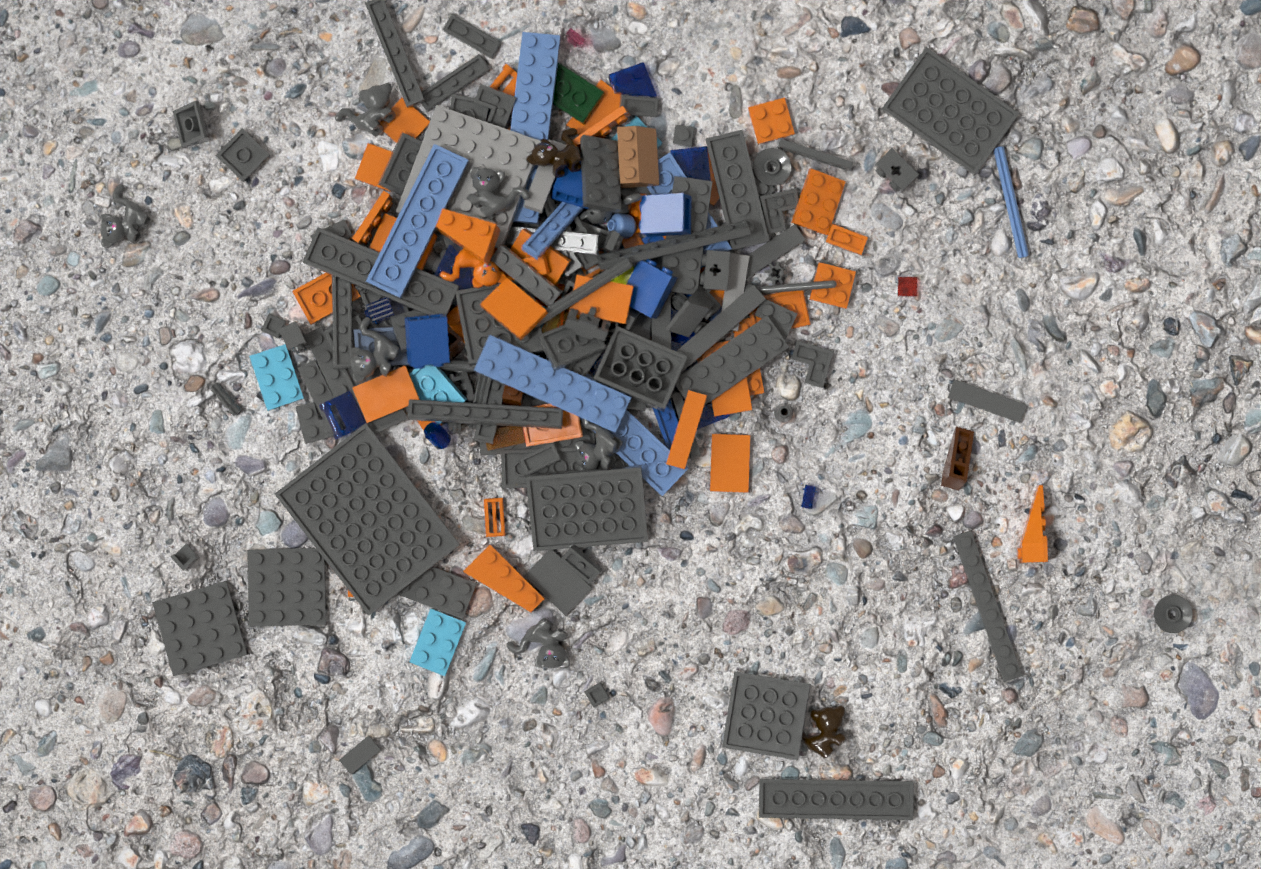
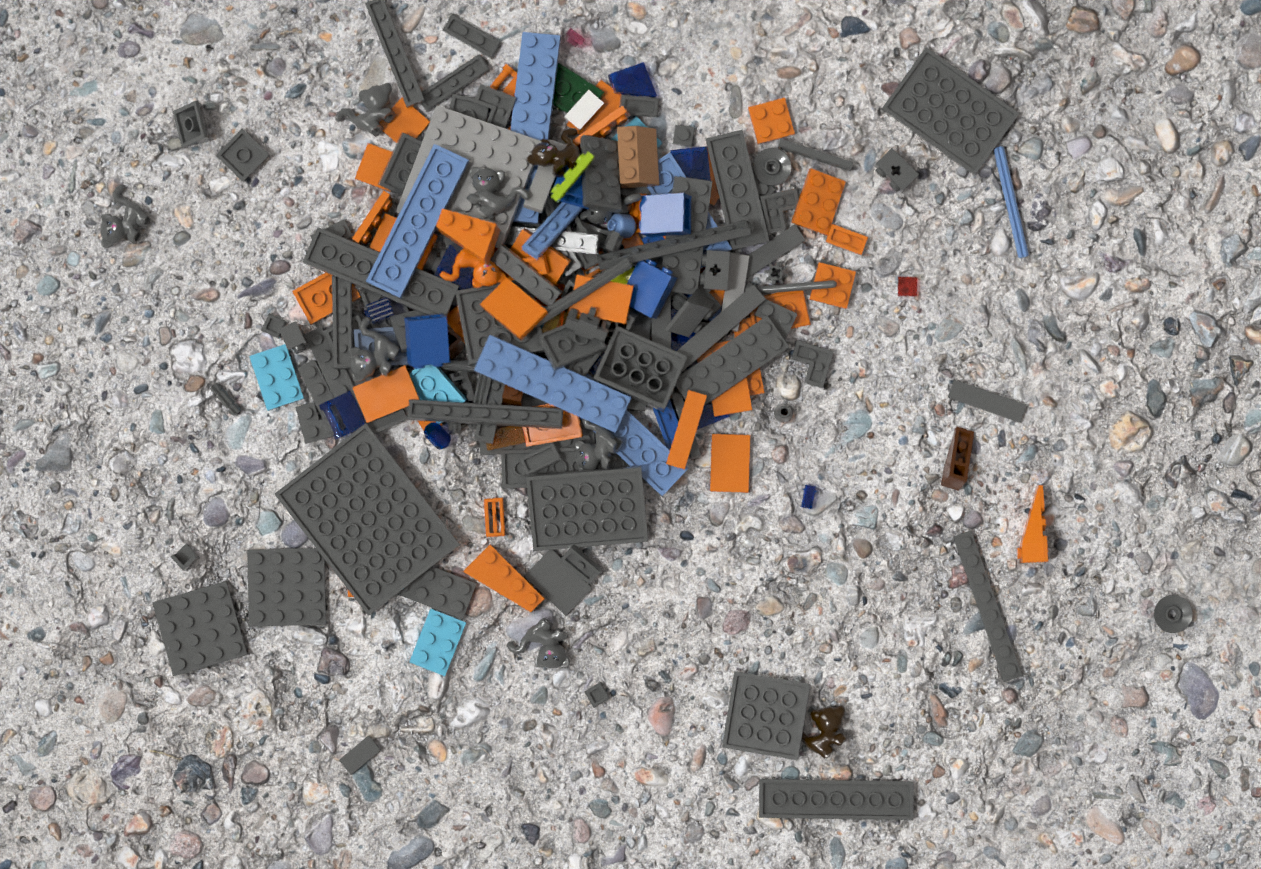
(571, 176): none -> lime plate
(584, 109): none -> white sticker

